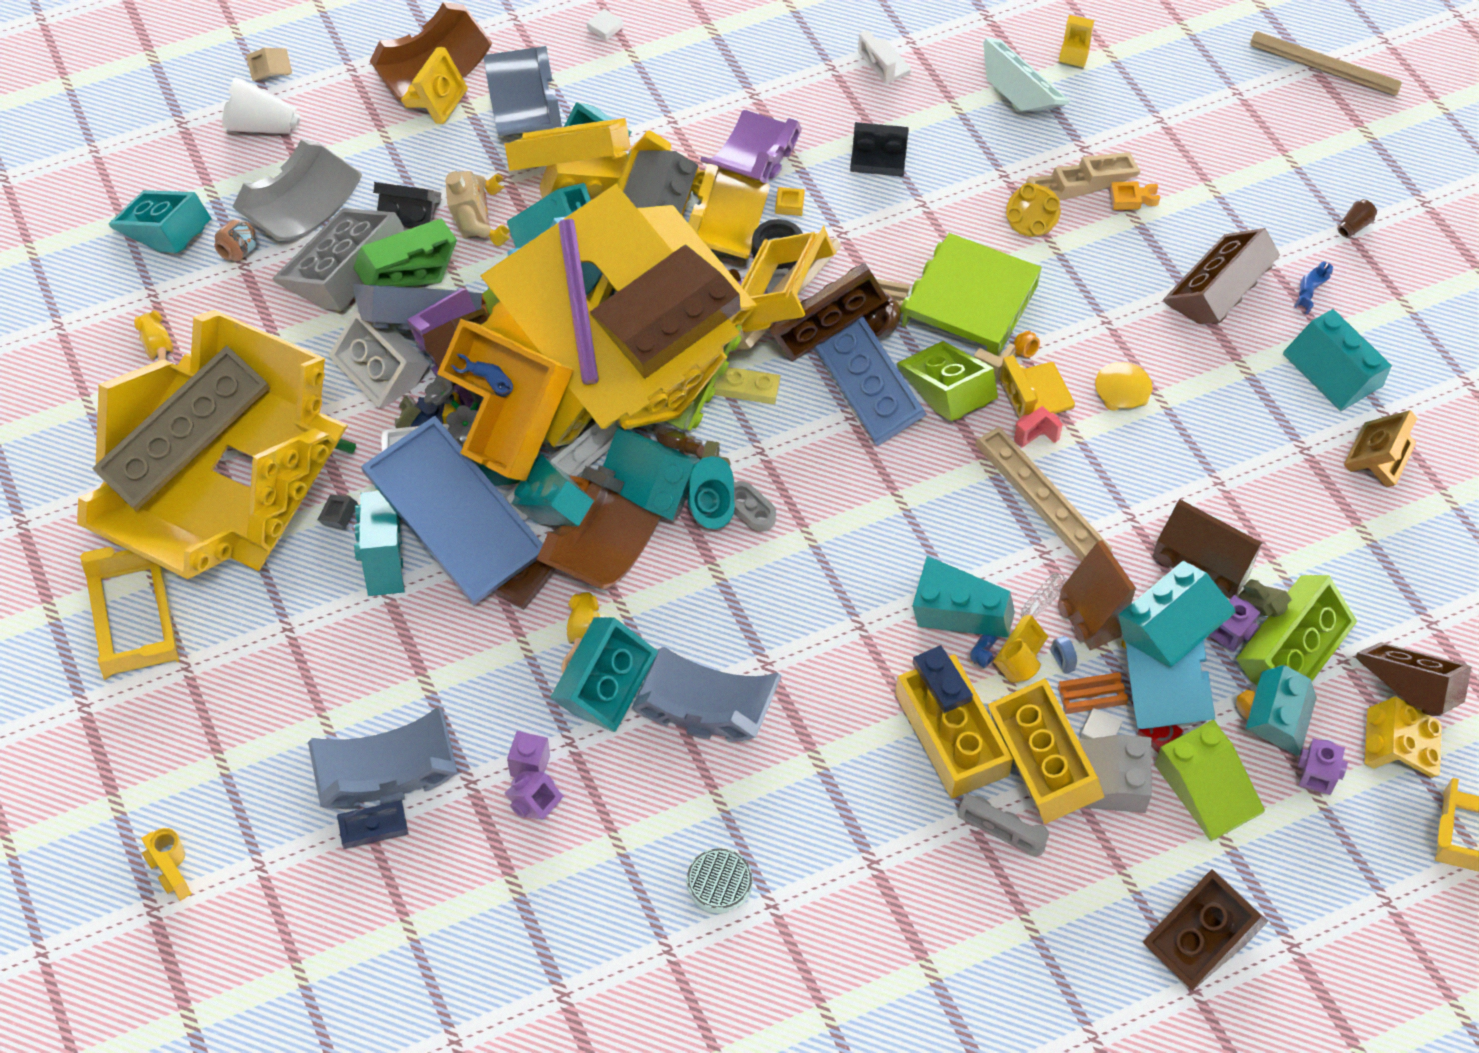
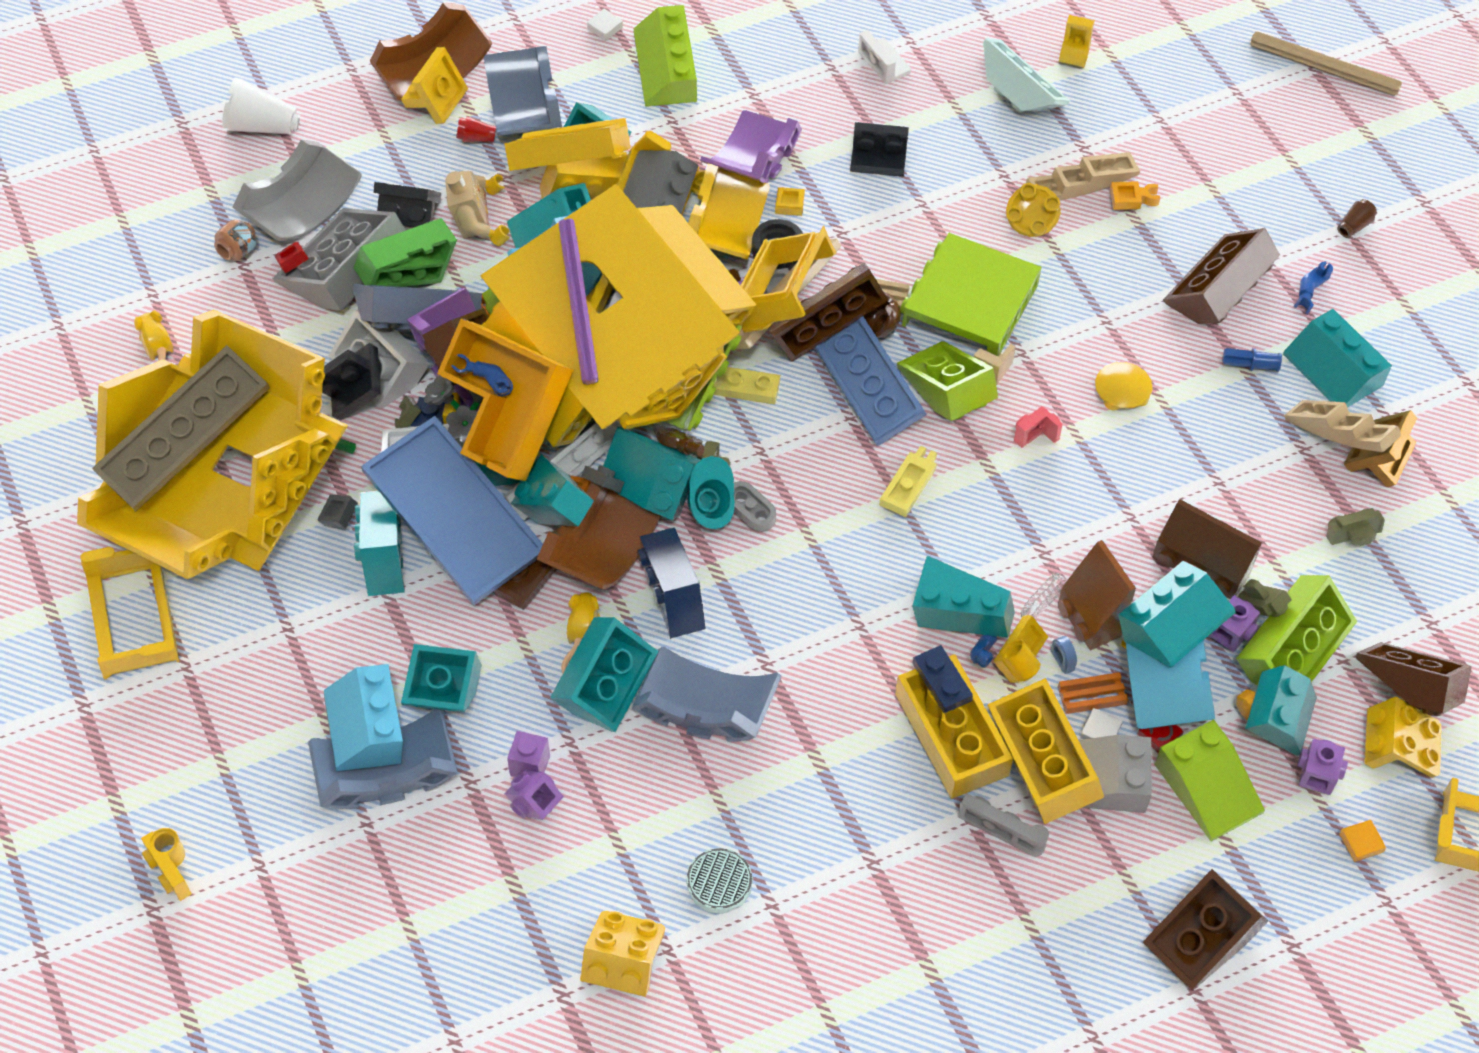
(162, 219): teal slope -> none
(268, 62): tan panel -> none
(291, 257): none -> red tile
(352, 380): none -> black bracket
(364, 719): none -> medium azure slope
(372, 824): dark blue plate -> none
(441, 678): none -> teal slope
(474, 130): none -> red cone
(621, 952): none -> yellow bracket
(665, 57): none -> lime slope
(667, 309): reddish brown slope -> none
(672, 581): none -> dark blue wedge
(909, 482): none -> light yellow hinge
(1026, 344): light orange plate -> none
(1035, 387): yellow bracket -> none
(1039, 492): tan tile -> none
(1252, 359): none -> blue axle
(1337, 424): none -> tan slope
(1357, 527): none -> olive piece
(1362, 840): none -> light orange tile

